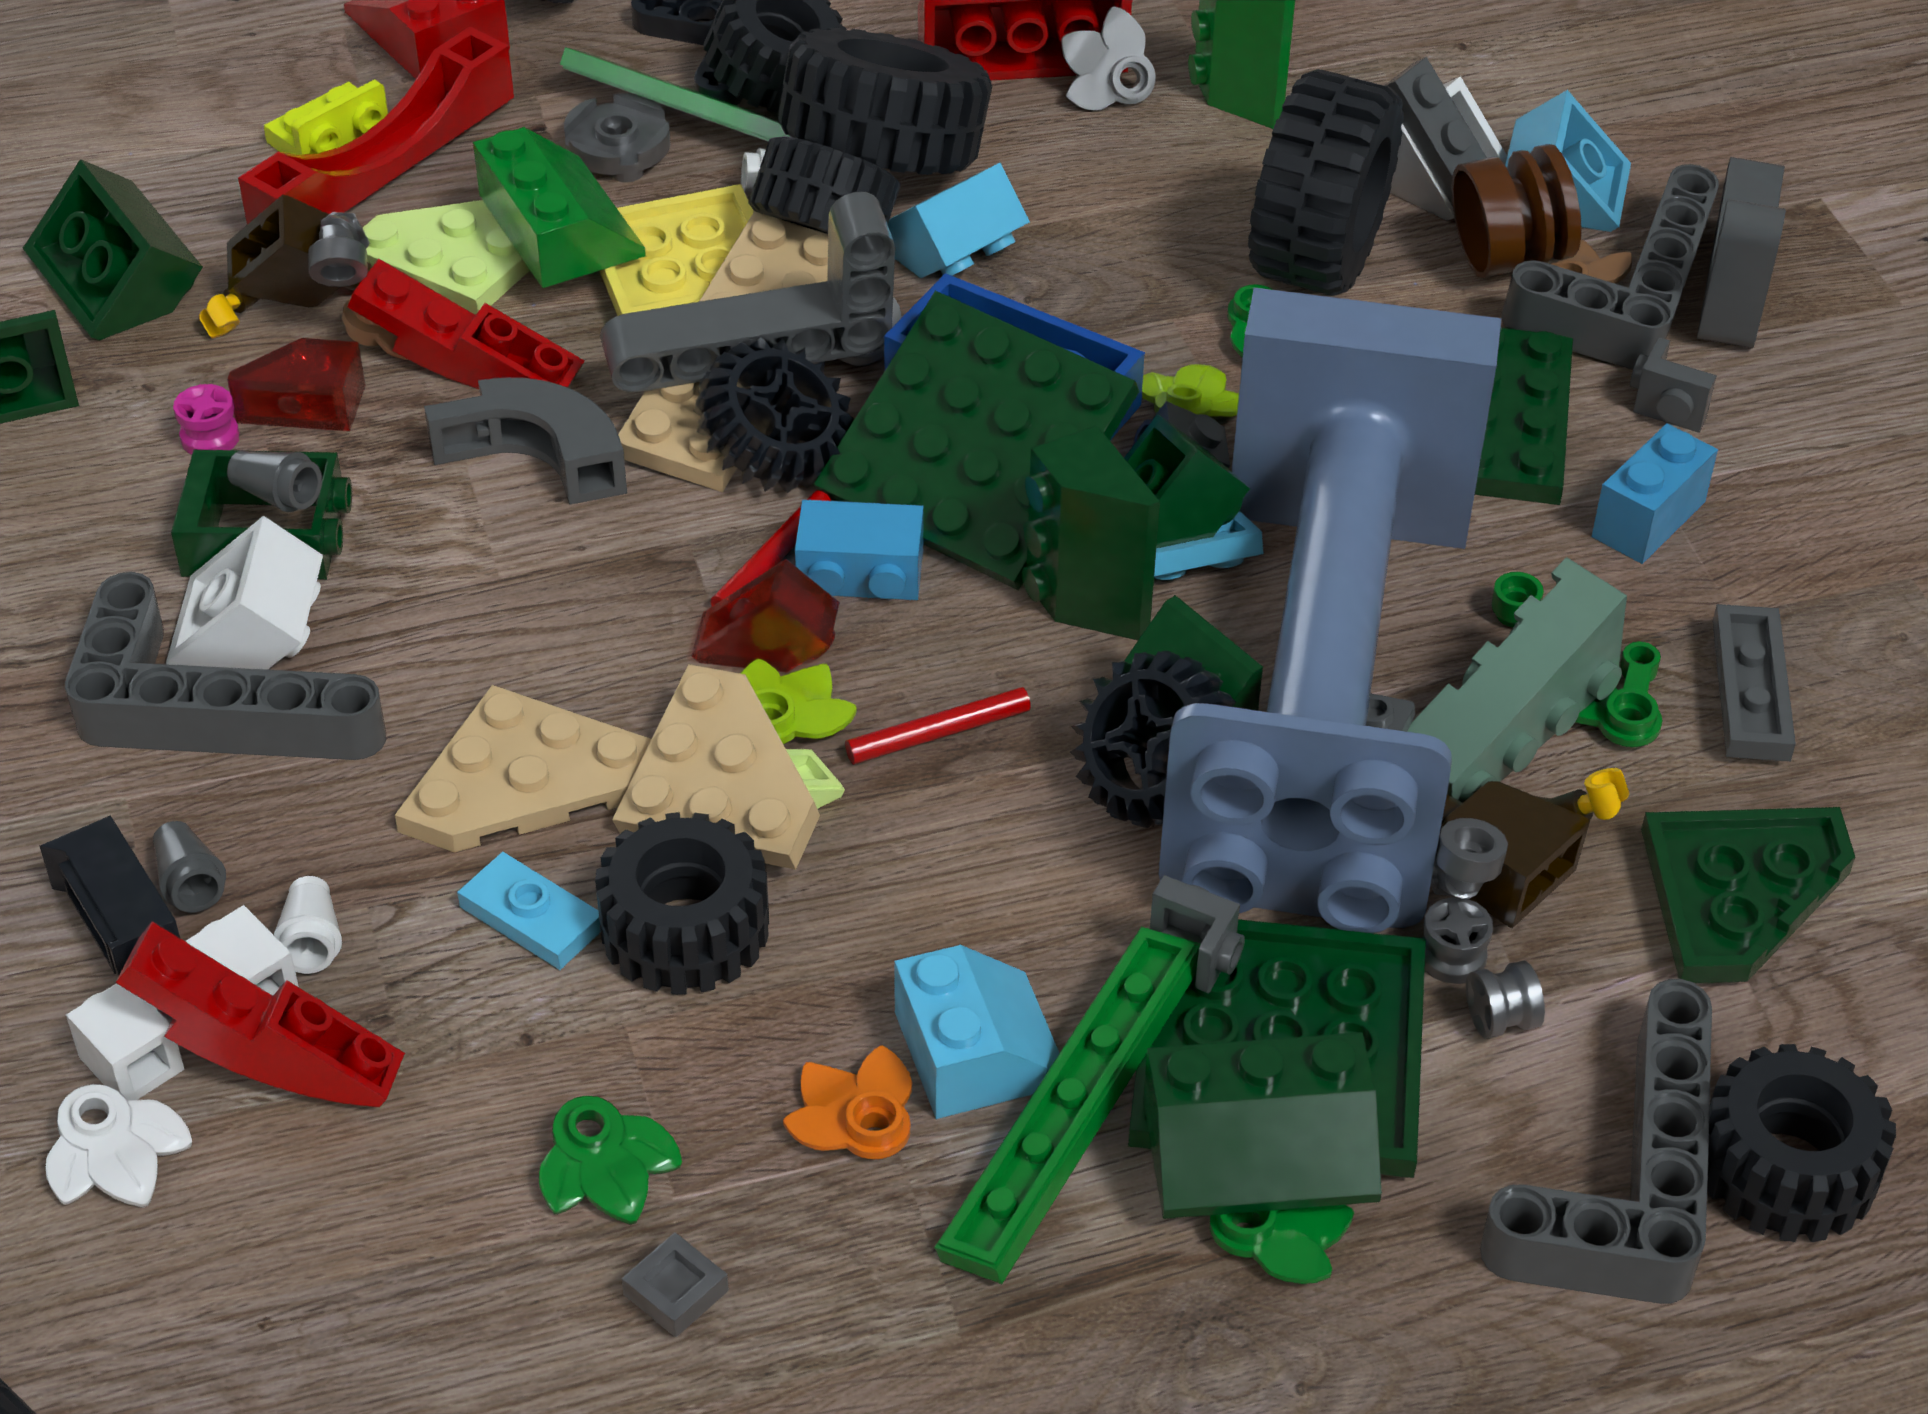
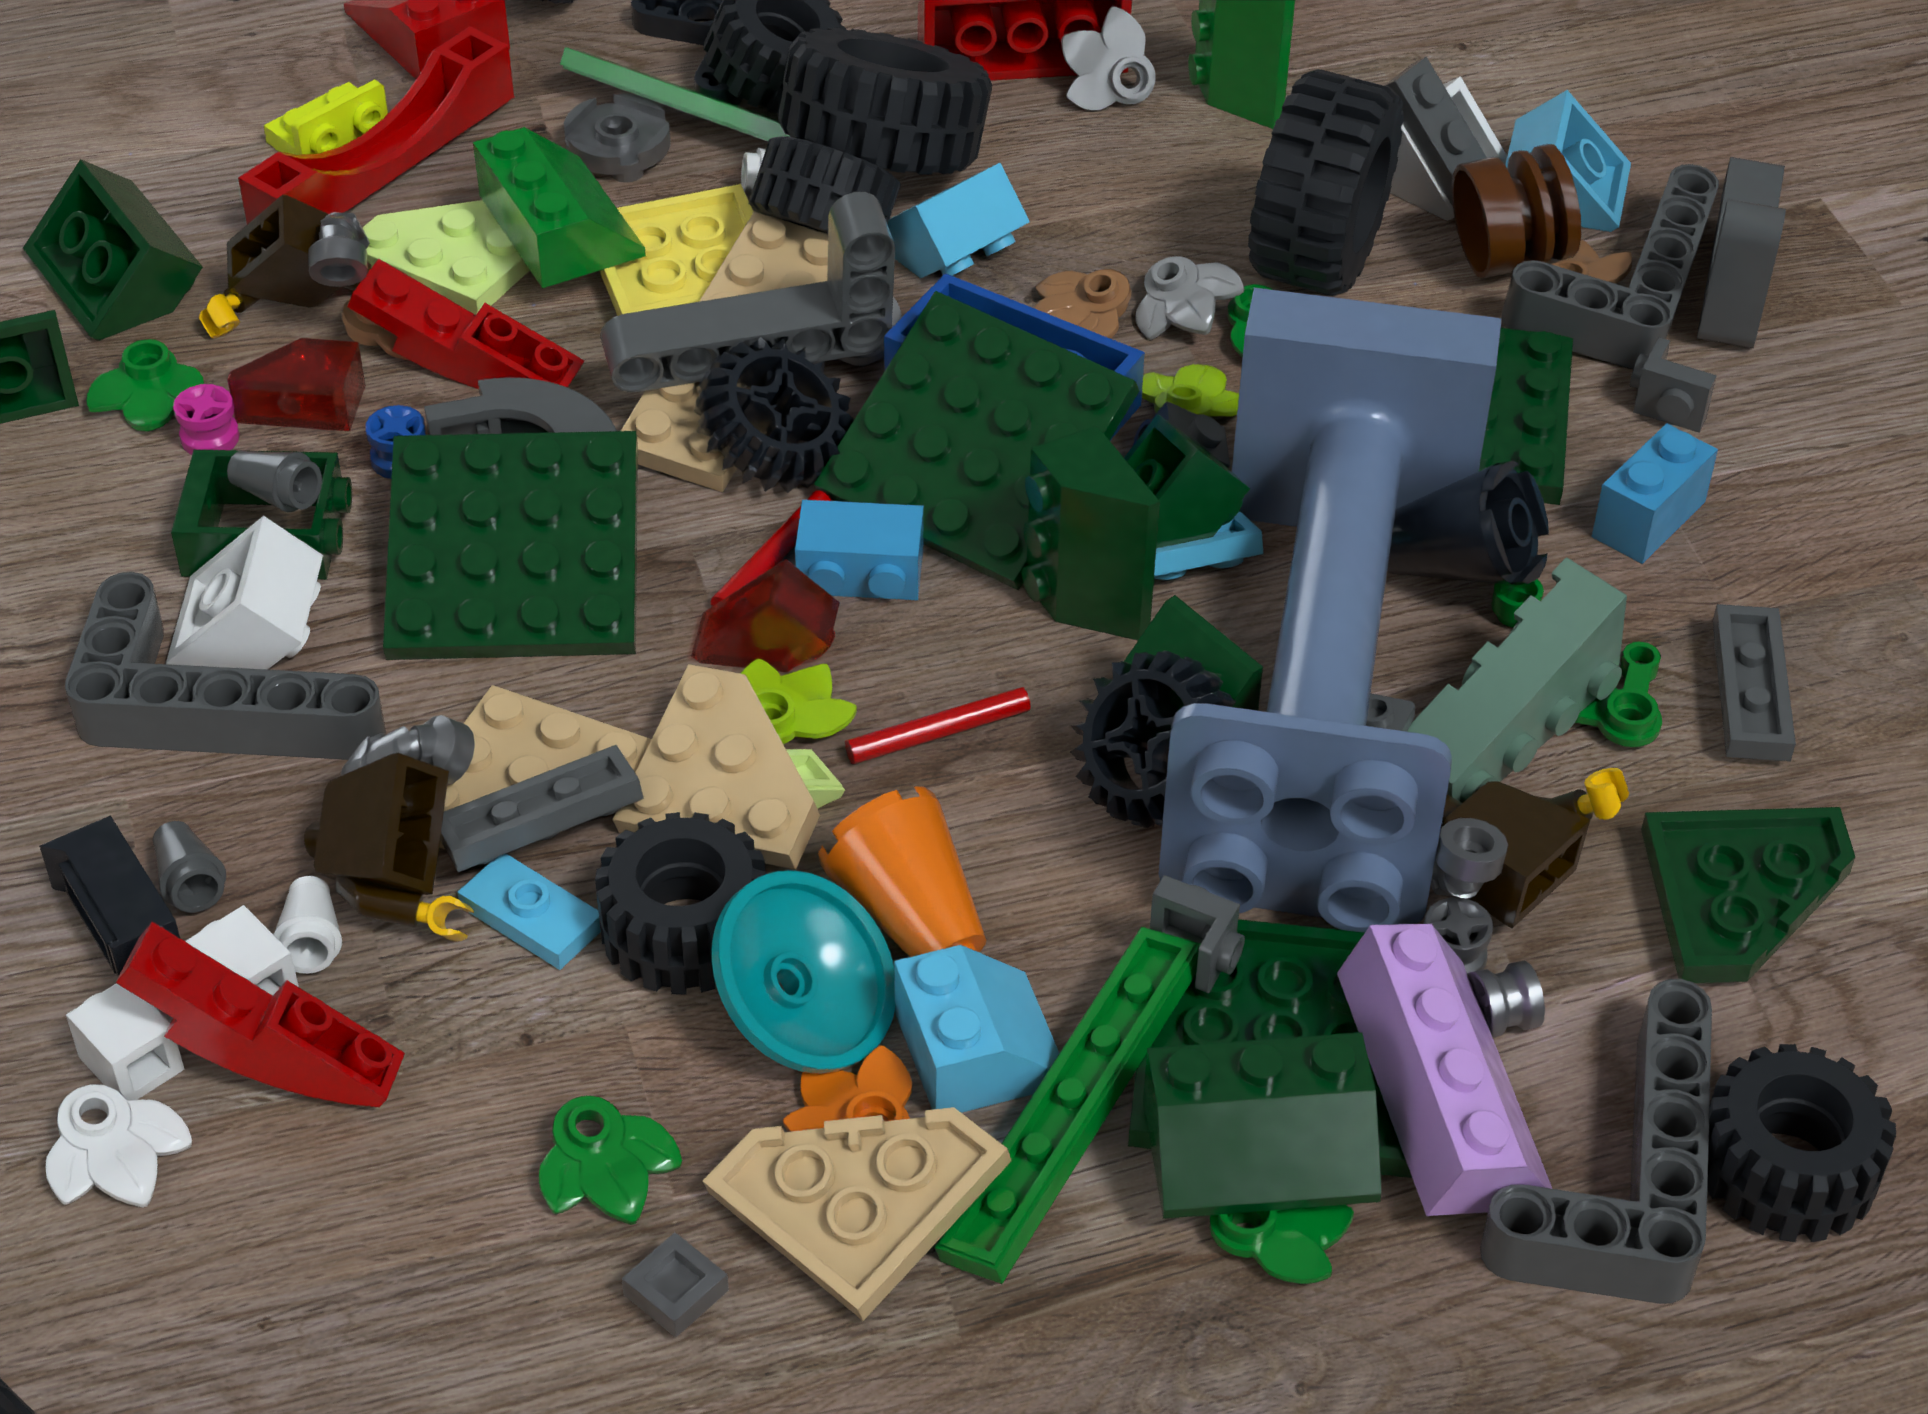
(143, 385): none -> green plate
(382, 428): none -> blue wheel
(386, 823): none -> dark brown torso
(512, 545): none -> dark green plate
(539, 808): none -> dark grey plate
(825, 957): none -> teal dish
(859, 1195): none -> tan plate
(906, 873): none -> orange cone
(1086, 300): none -> medium nougat plate
(1184, 295): none -> light grey plate
(1438, 1069): none -> lavender slope
(1474, 530): none -> black cone

